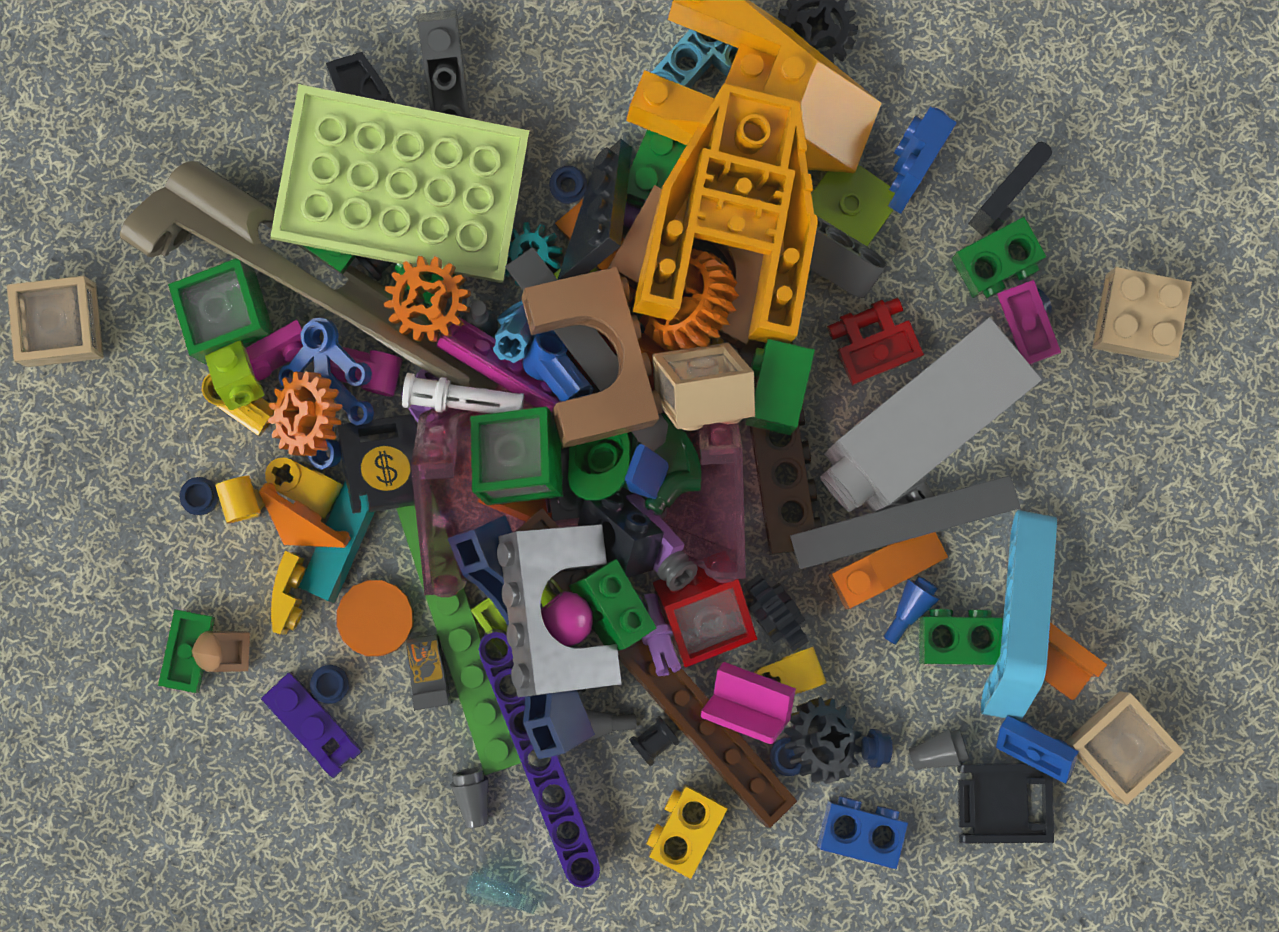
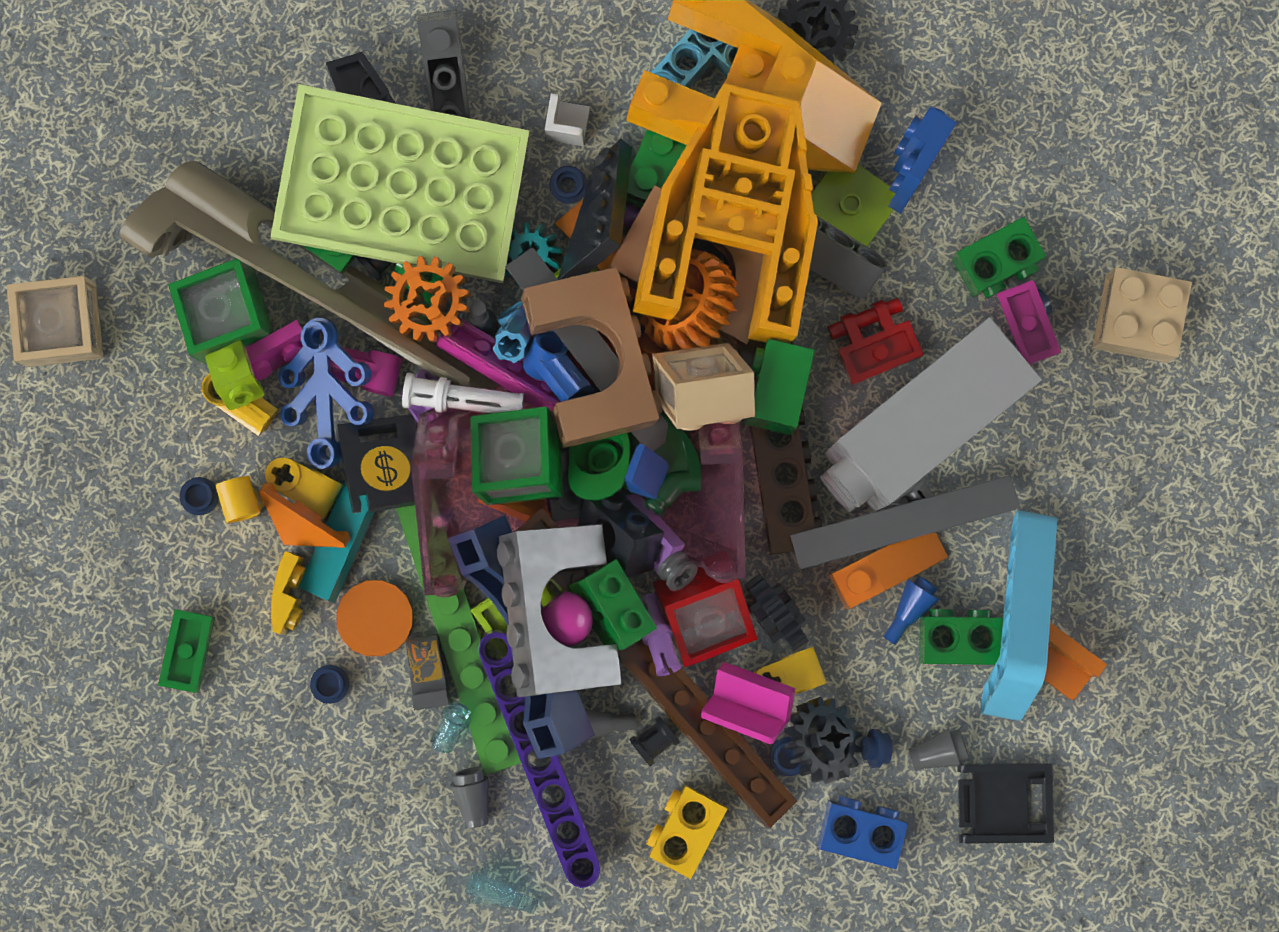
(222, 651): medium nougat plate -> none
(305, 413): orange gear -> none
(310, 723): dark purple plate -> none
(454, 720): none -> clear light blue pin
(566, 122): none -> white panel
(996, 209): black container -> none
(1037, 749): blue plate -> none
(1124, 747): piece -> none

